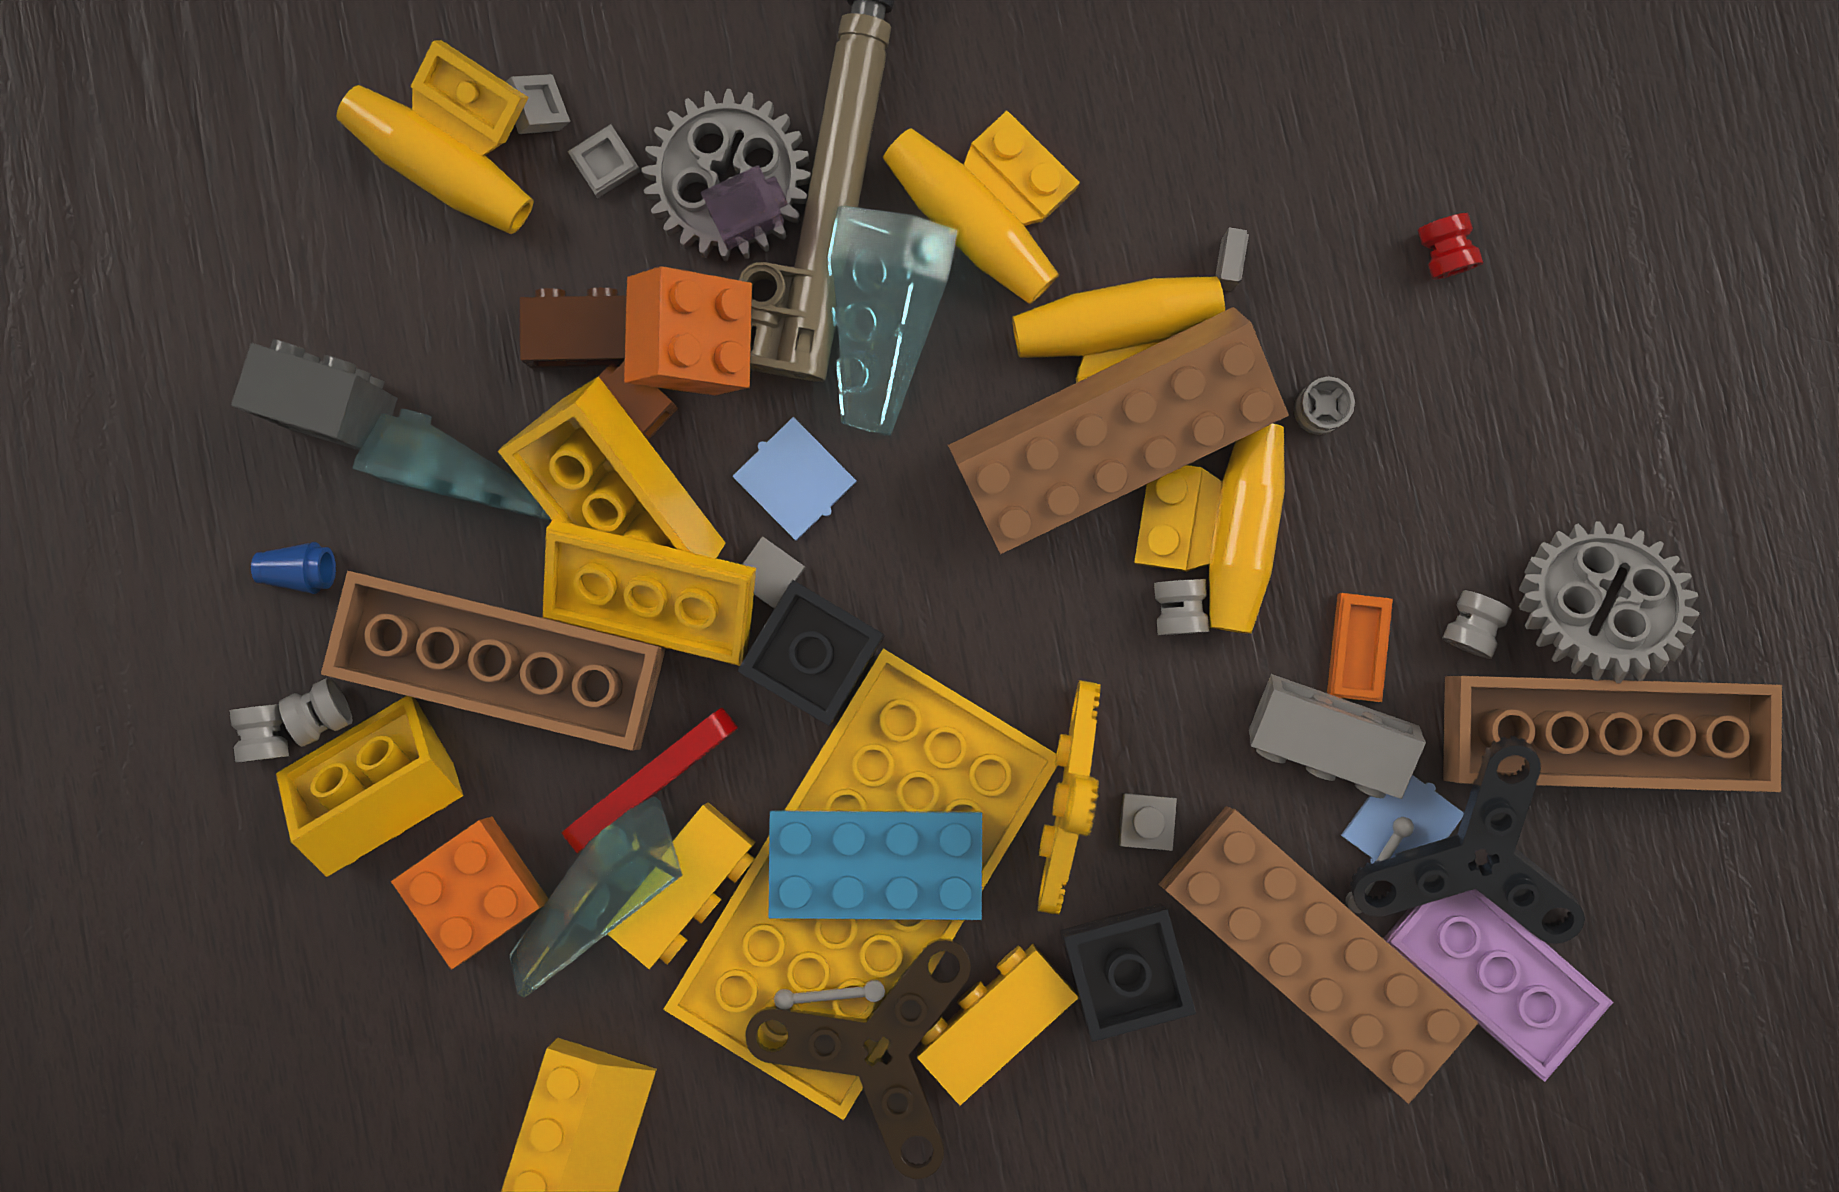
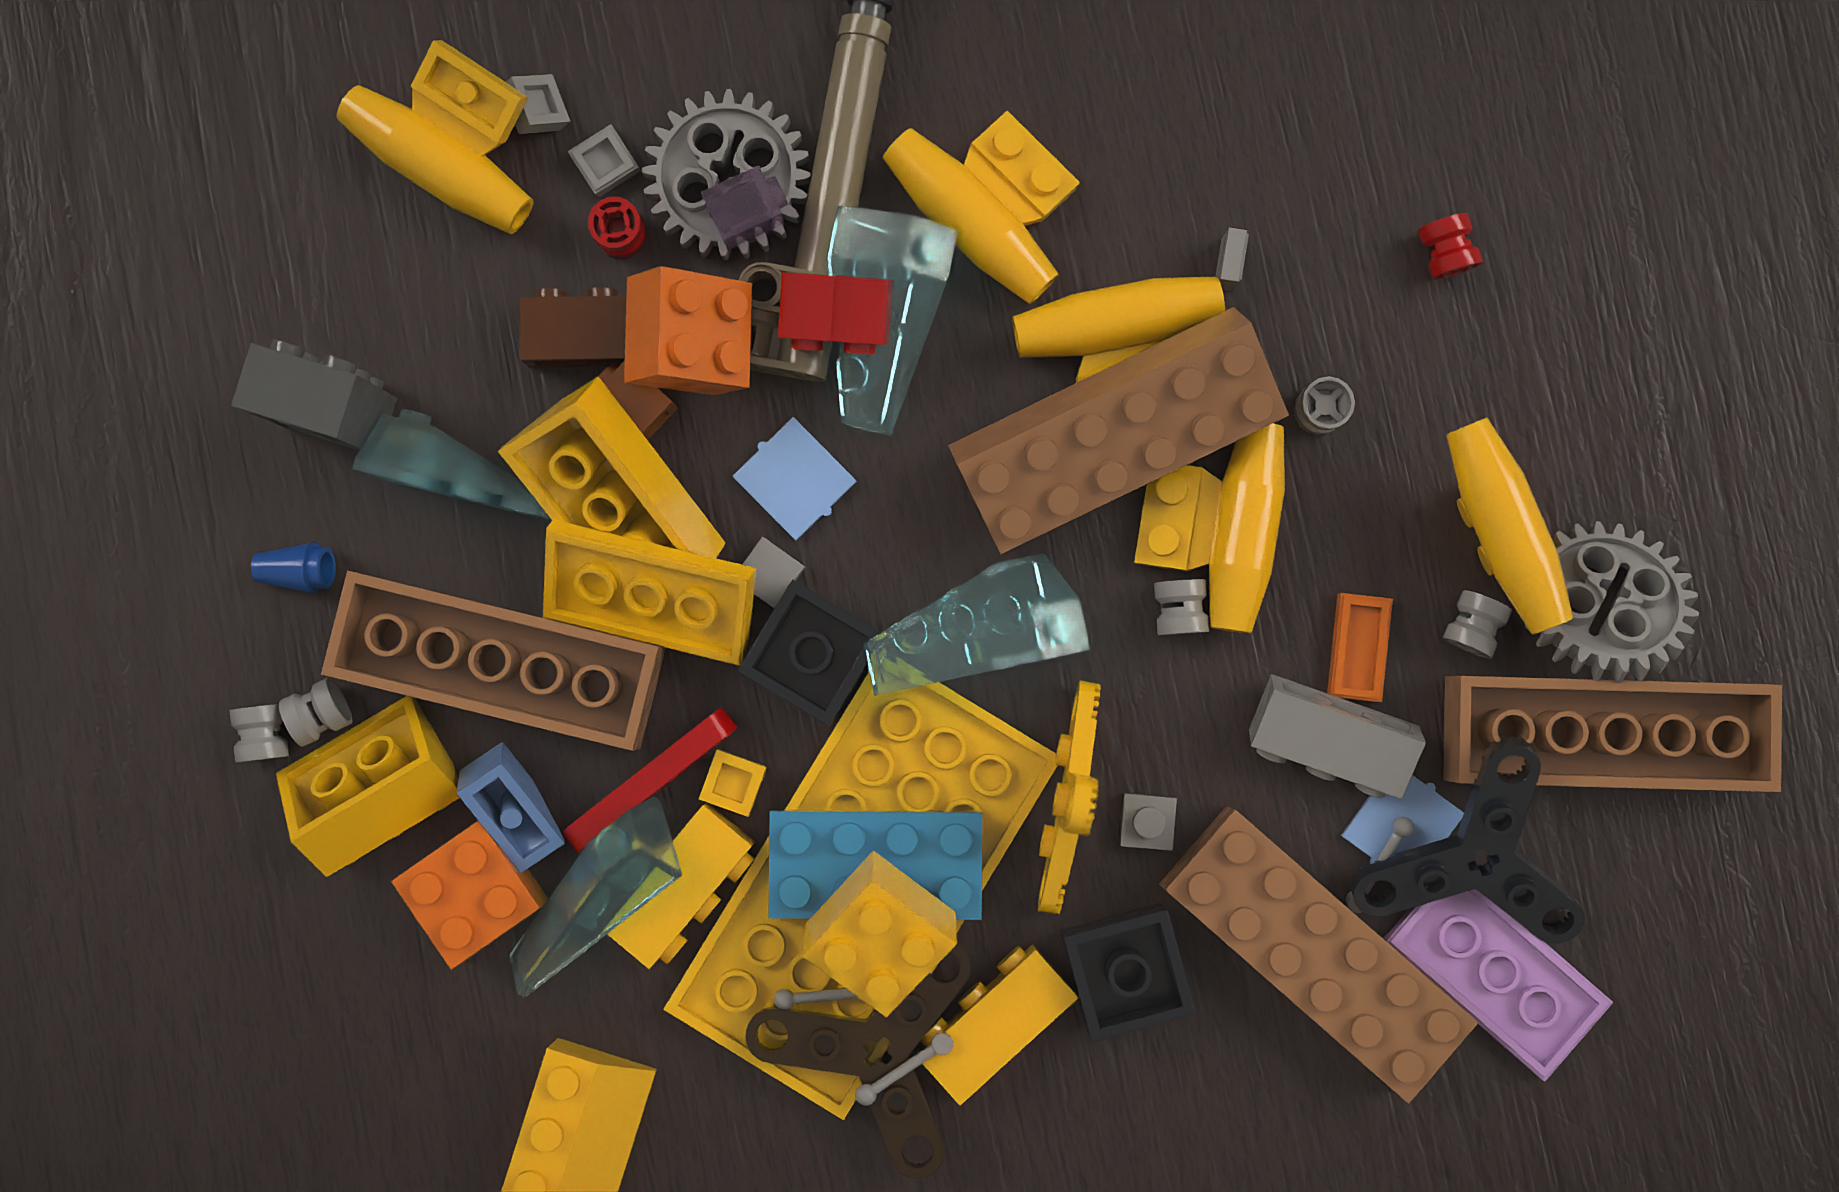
(509, 807): none -> medium blue slope
(621, 236): none -> red wheel
(733, 782): none -> yellow plate
(836, 310): none -> red brick
(880, 934): none -> yellow brick
(940, 1044): none -> light grey hinge
(992, 622): none -> clear light blue wedge
(1509, 526): none -> yellow plate

